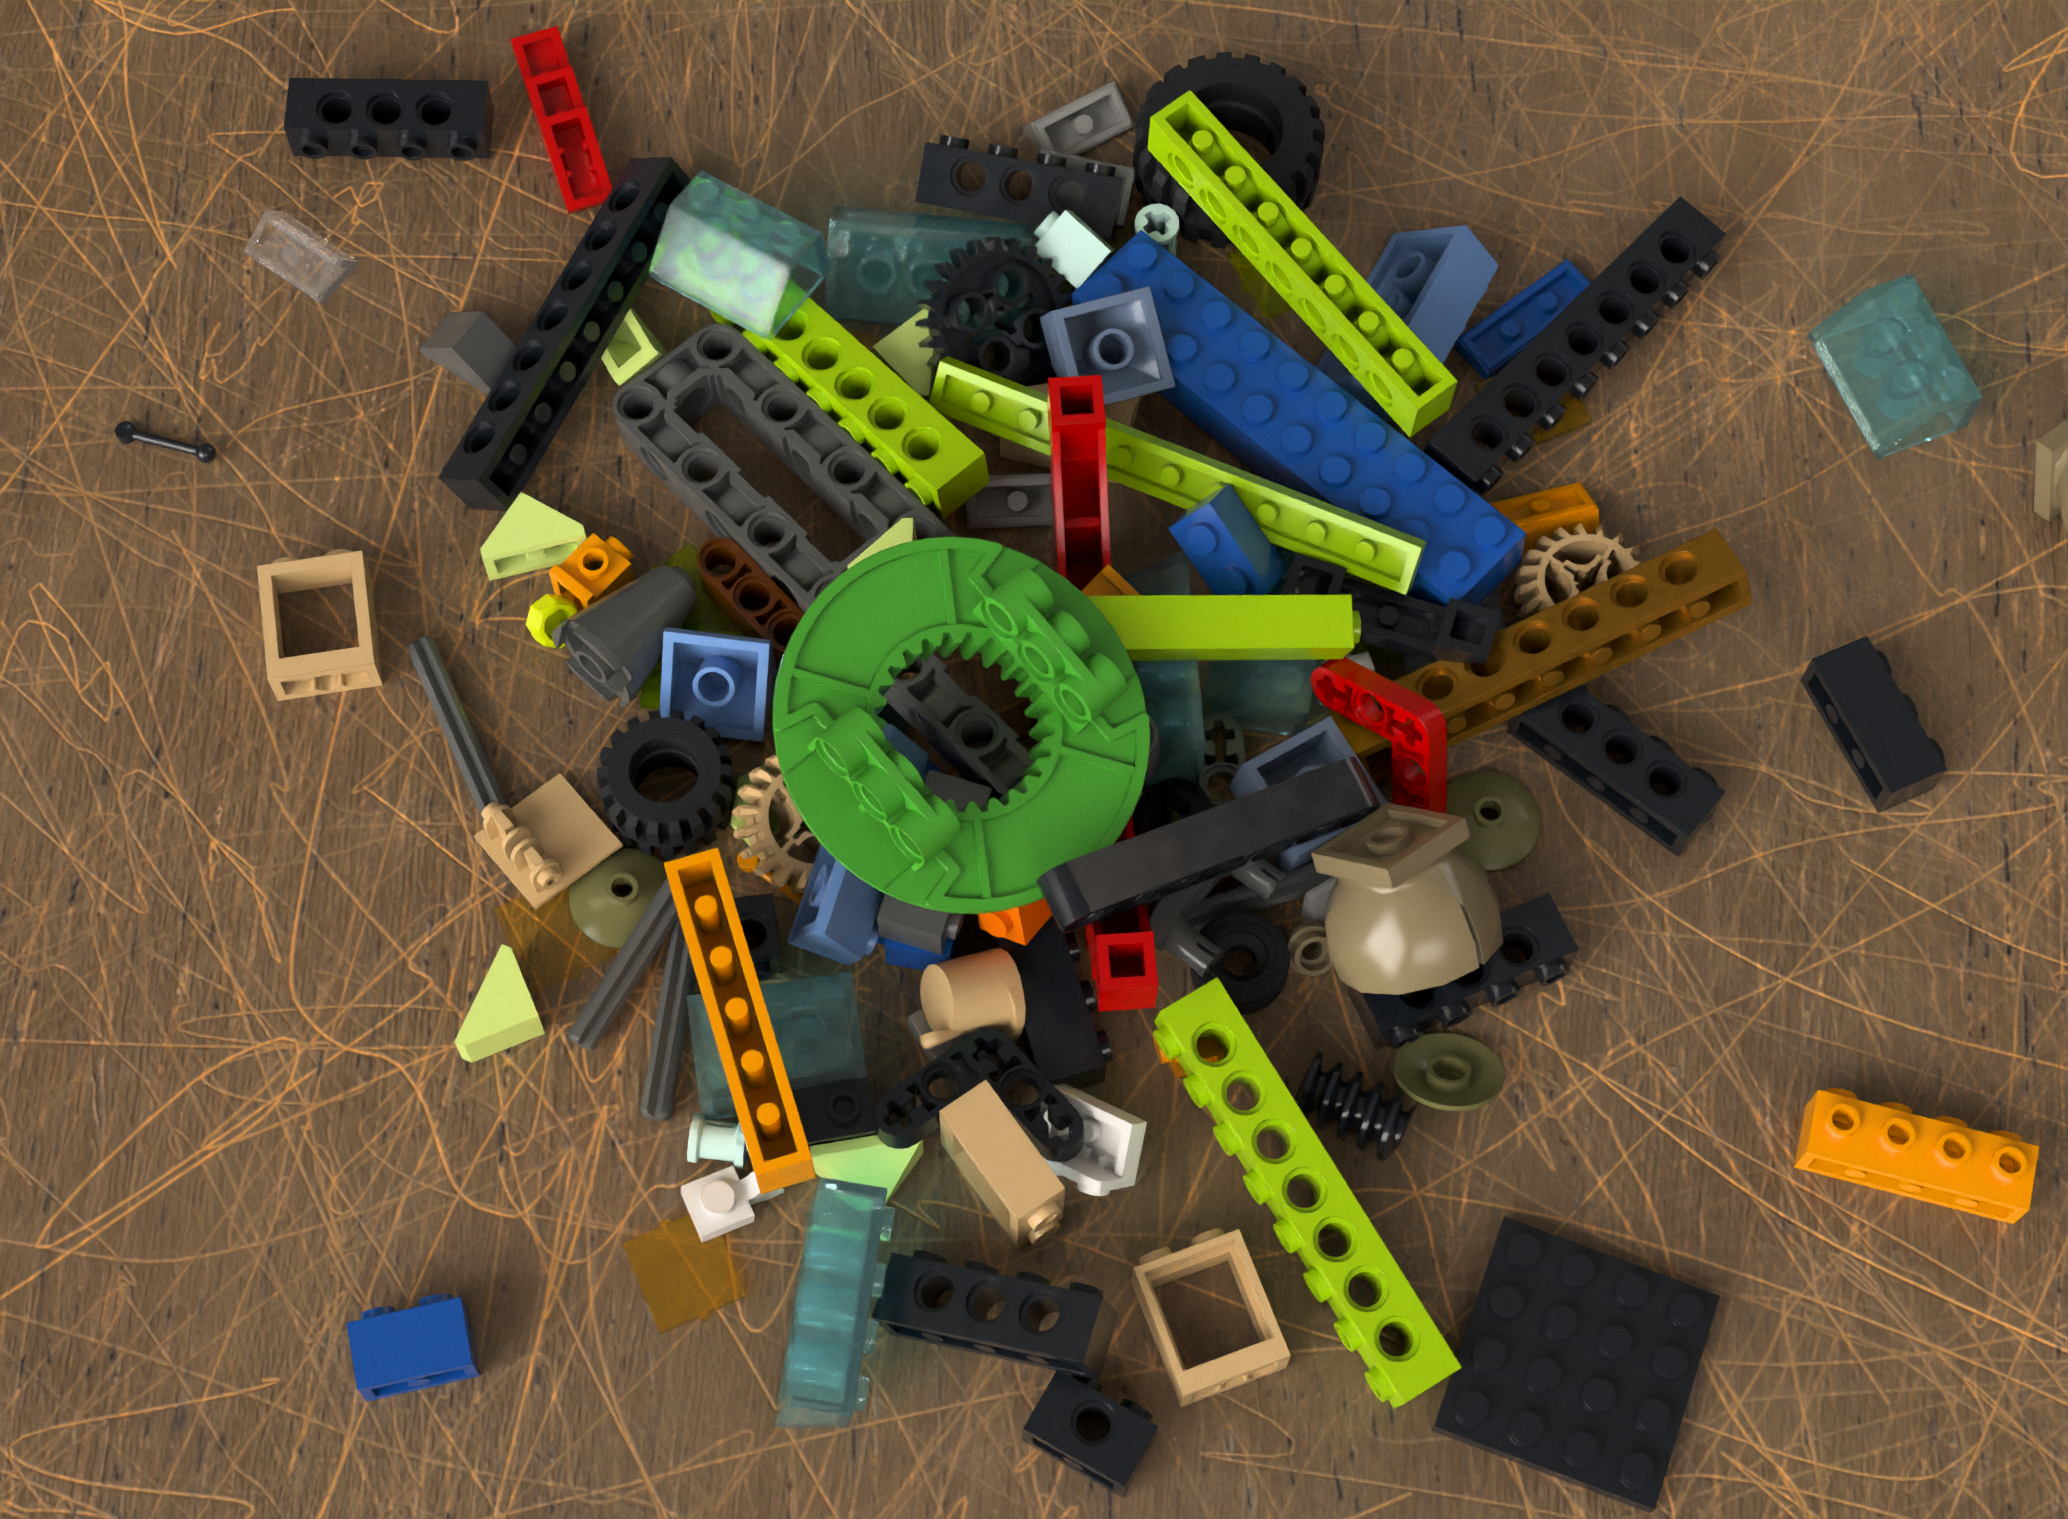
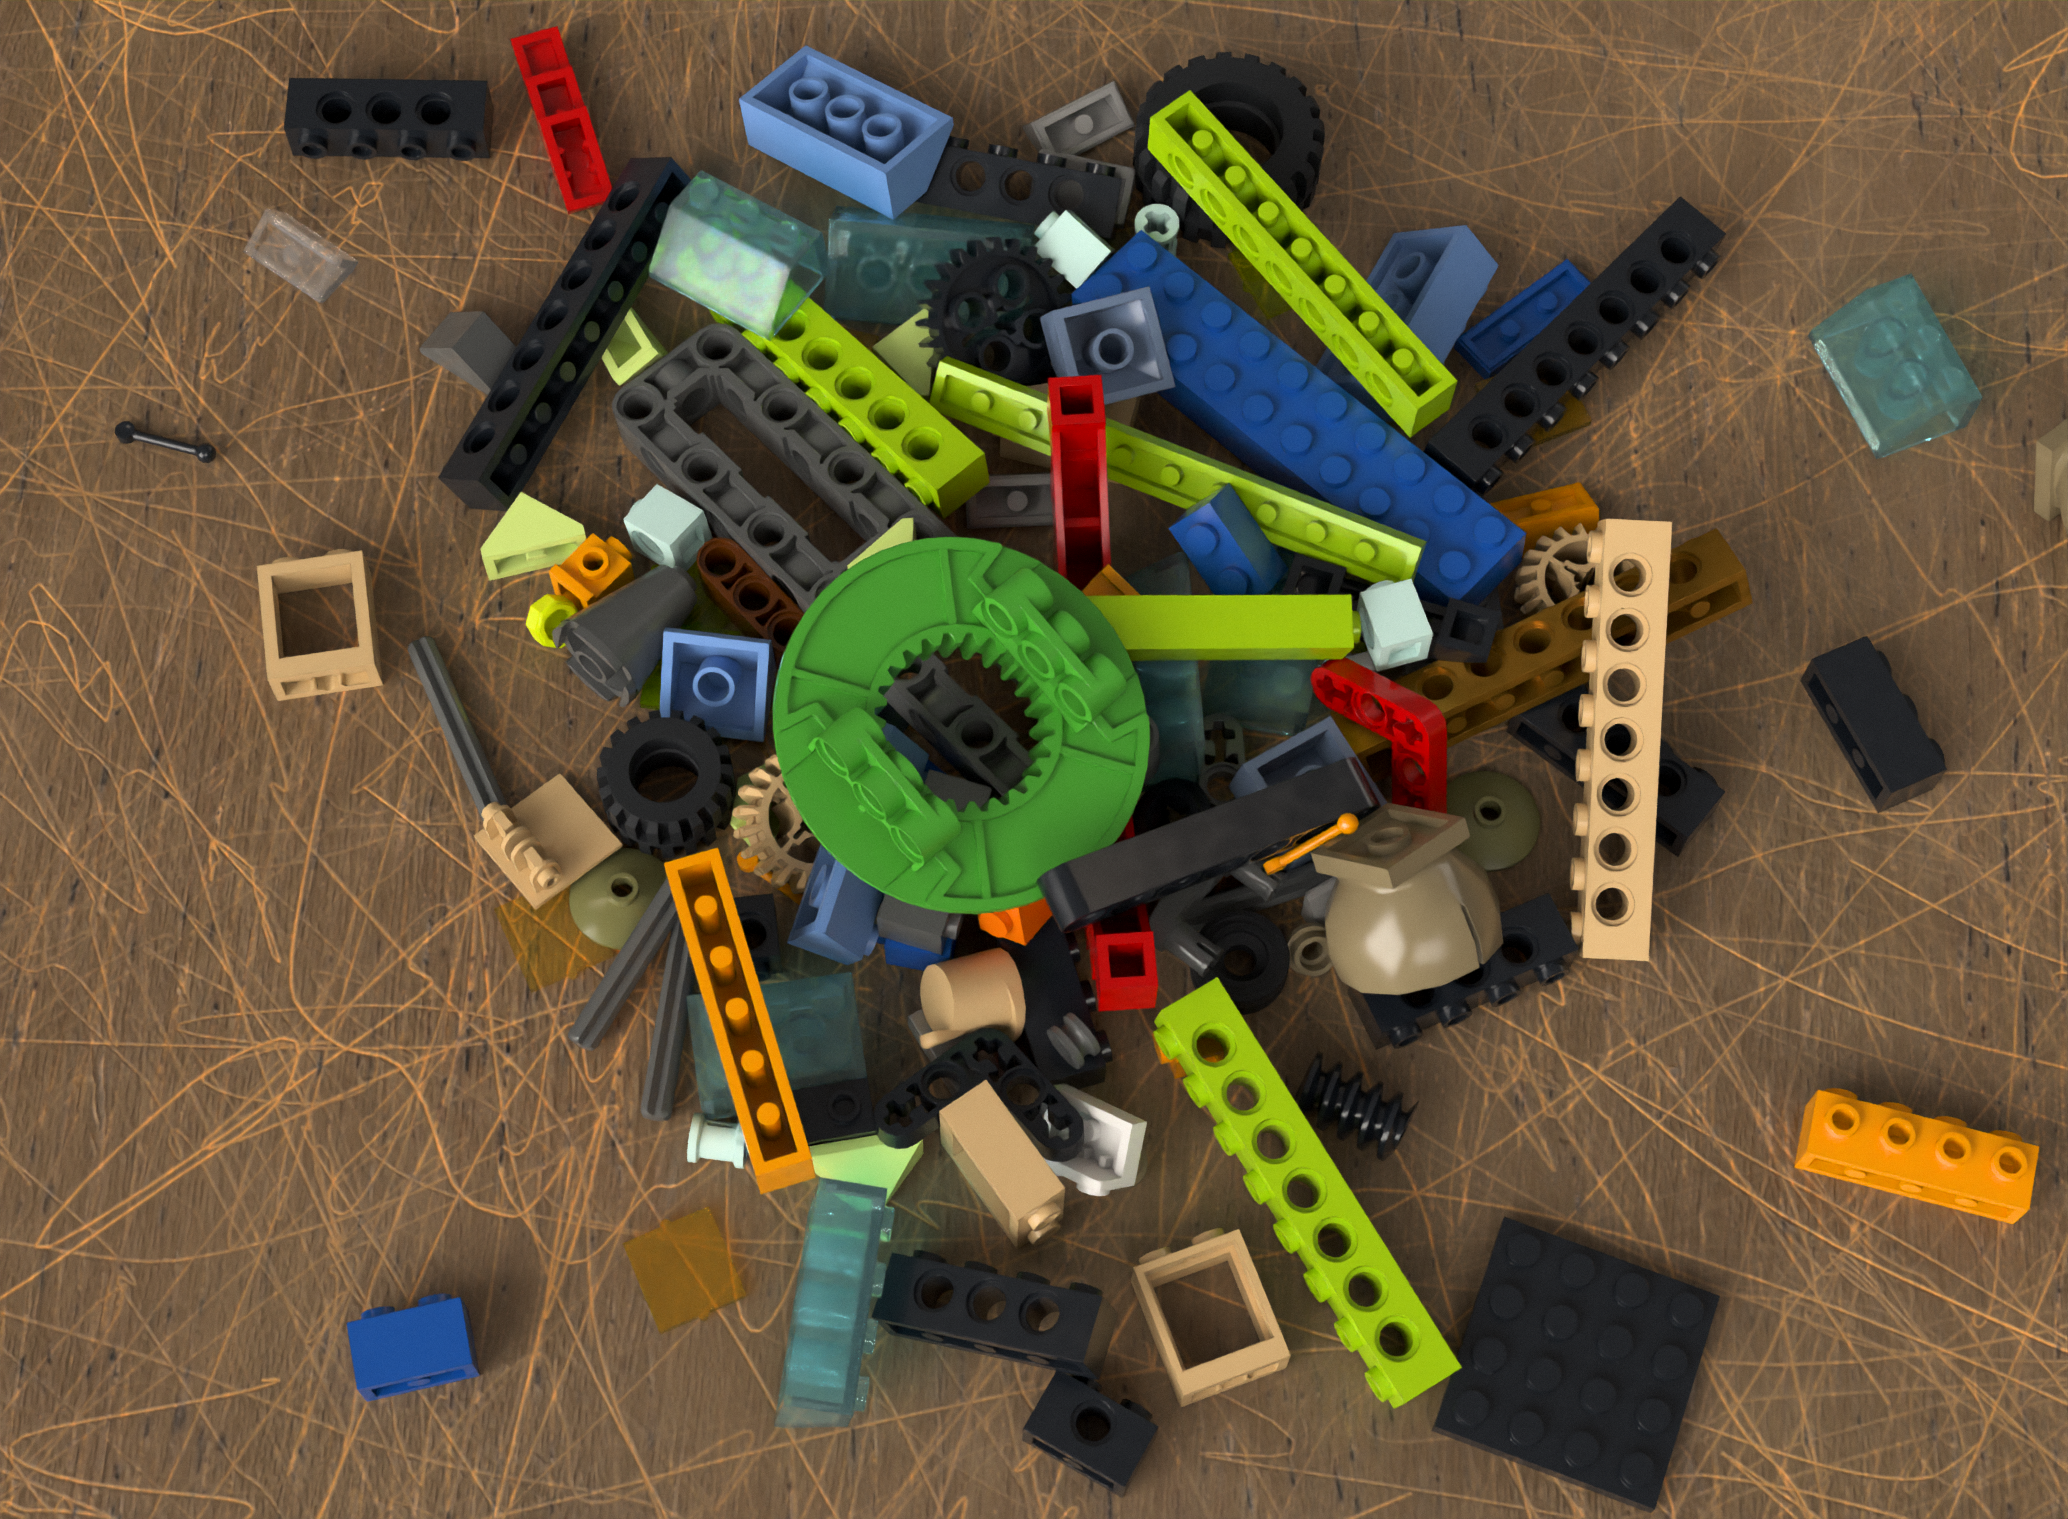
(500, 1013): yellowish green slope -> none
(667, 528): none -> light aqua brick
(722, 1202): white plate -> none
(846, 130): none -> medium blue slope
(1073, 1040): none -> dark grey bush
(1346, 824): none -> light orange hinge
(1394, 624): none -> light aqua brick
(1449, 1072): olive dish -> none
(1649, 549): none -> tan brick

